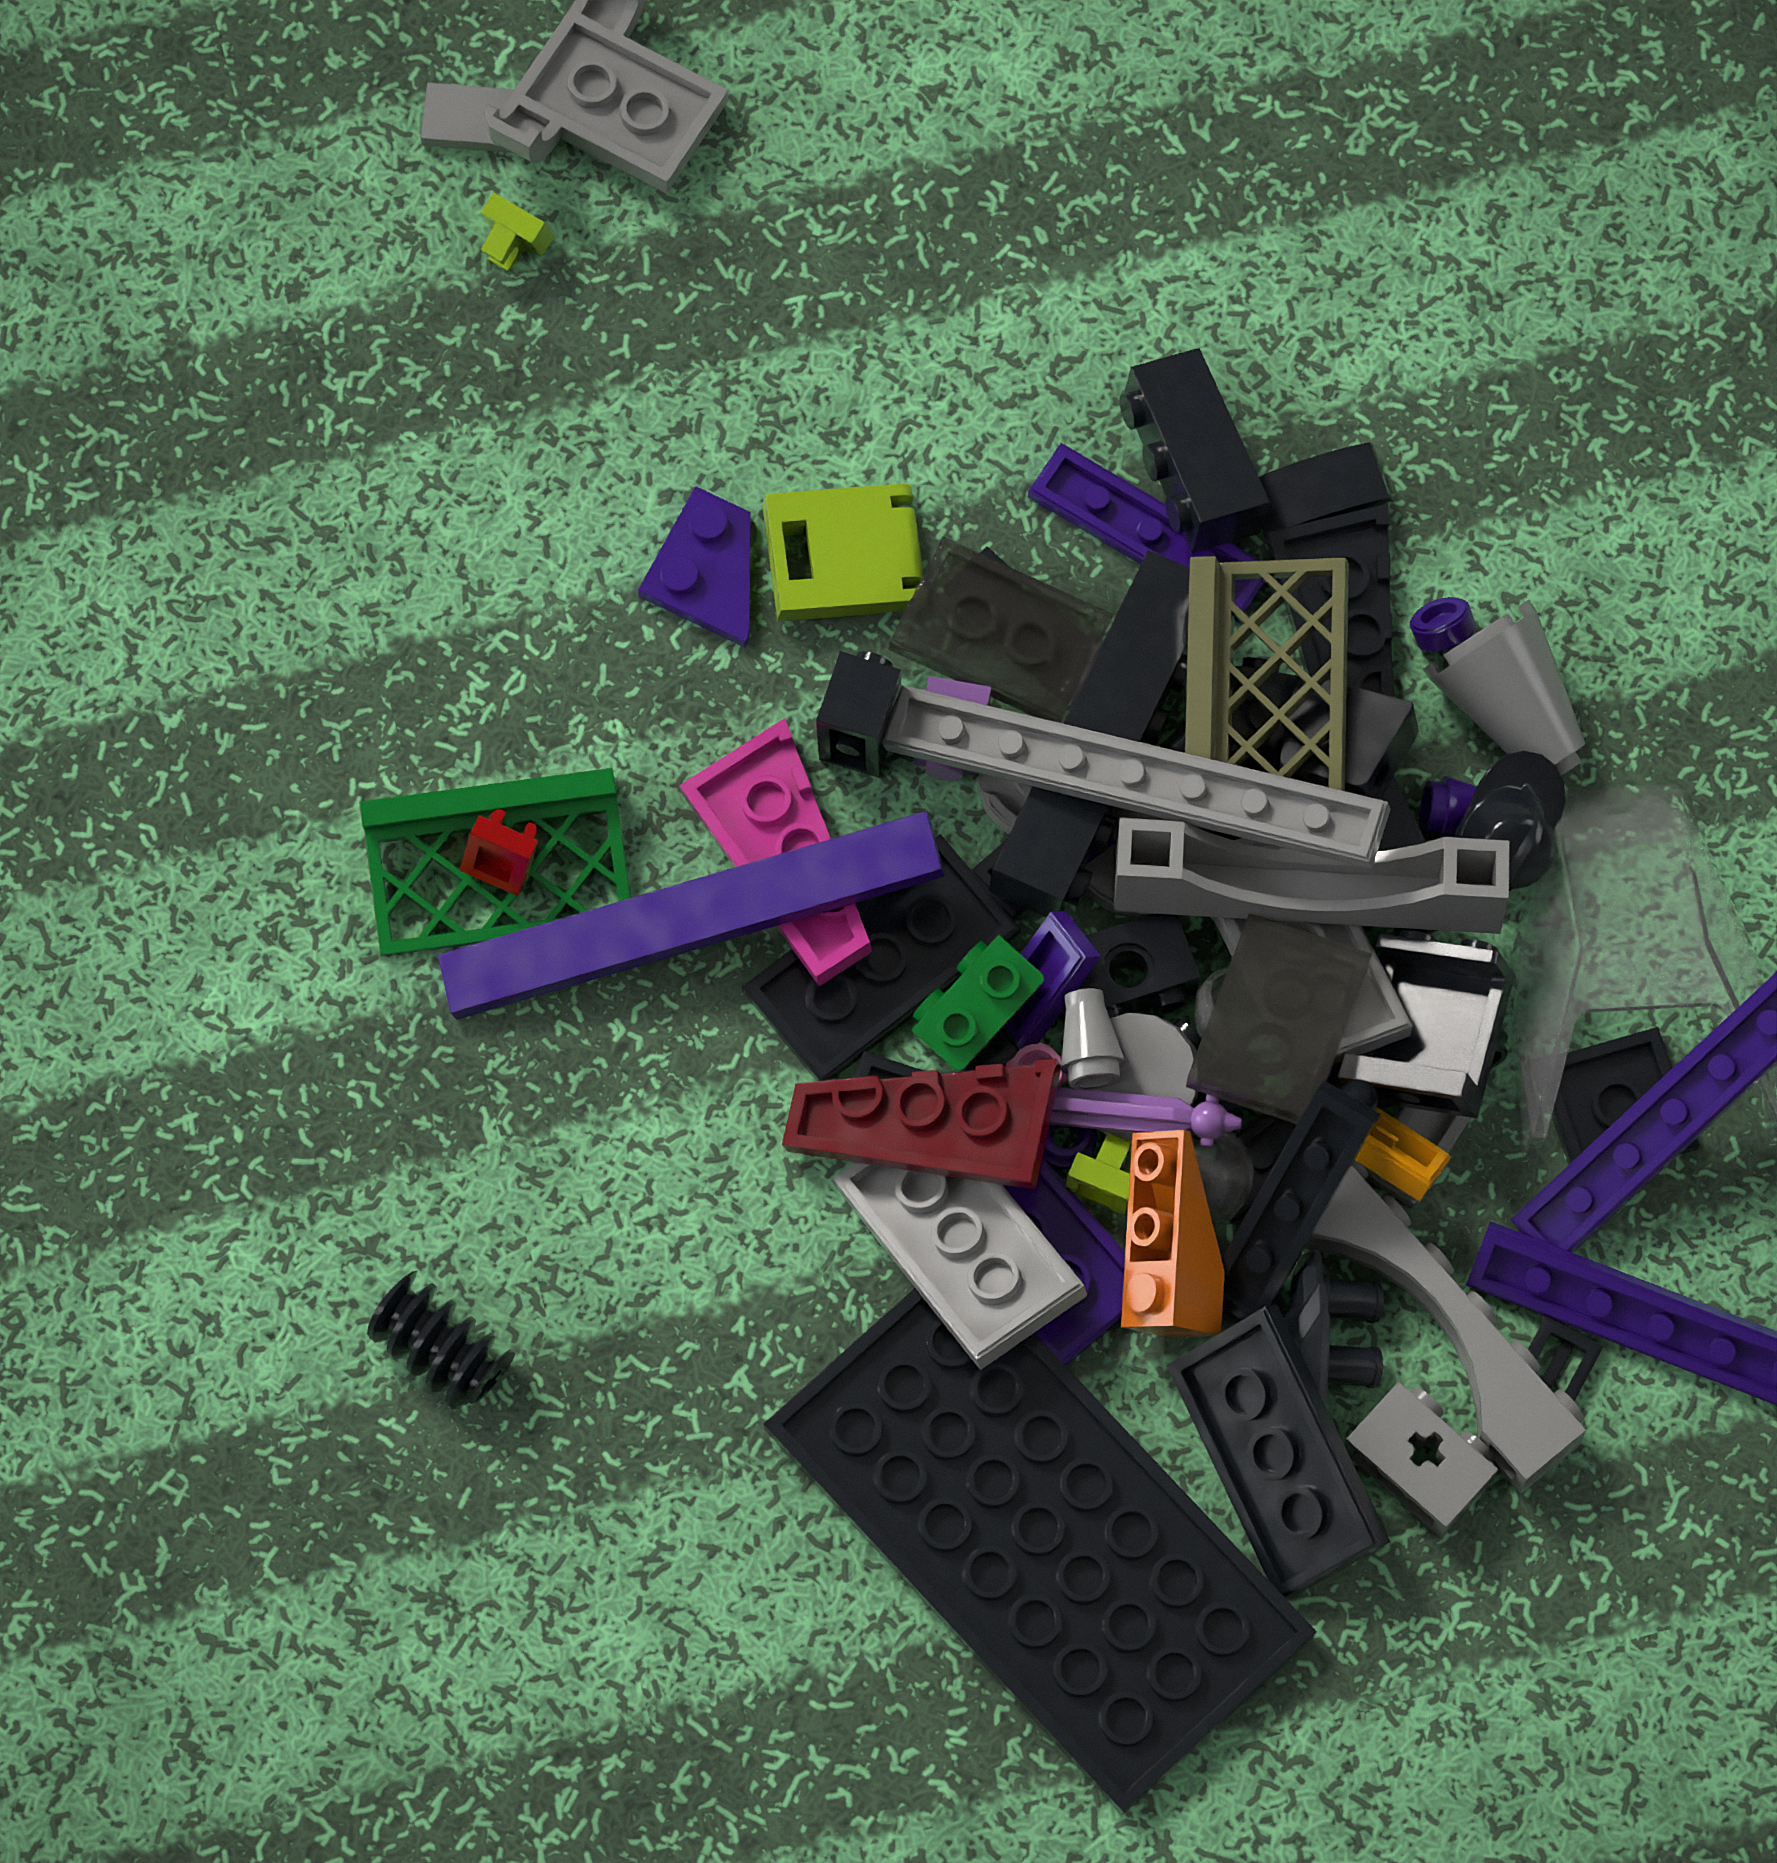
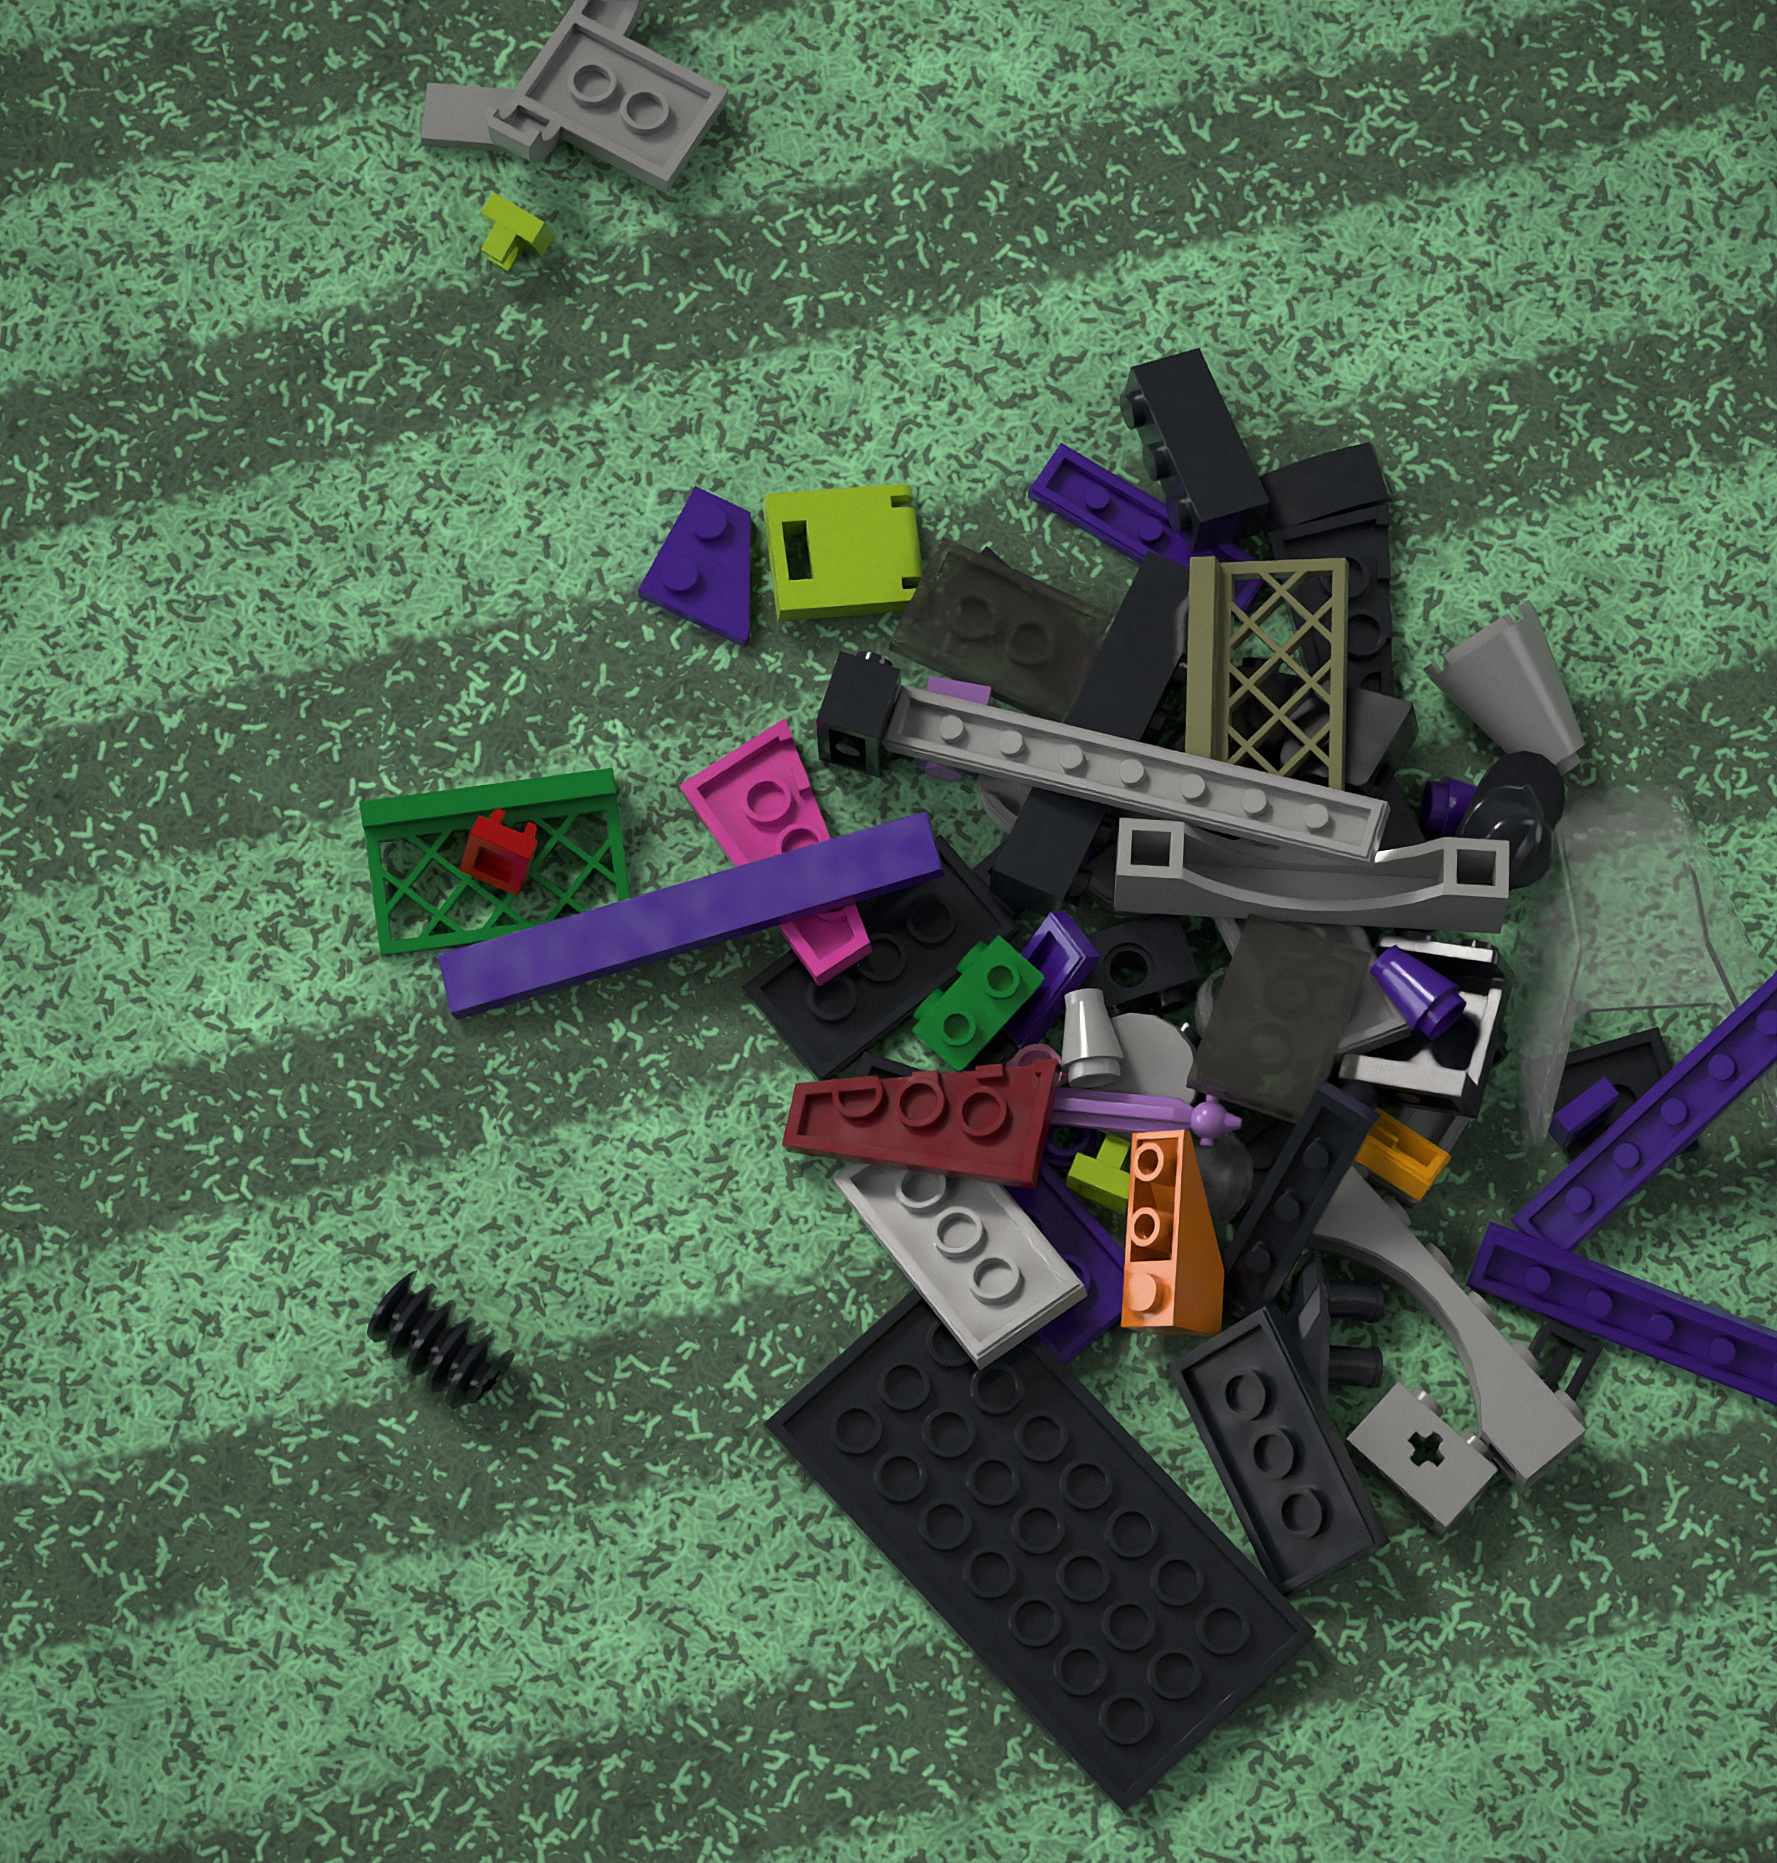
(1419, 993): none -> dark purple cone
(1442, 624): dark purple tile -> none
(1583, 1113): none -> dark purple tile

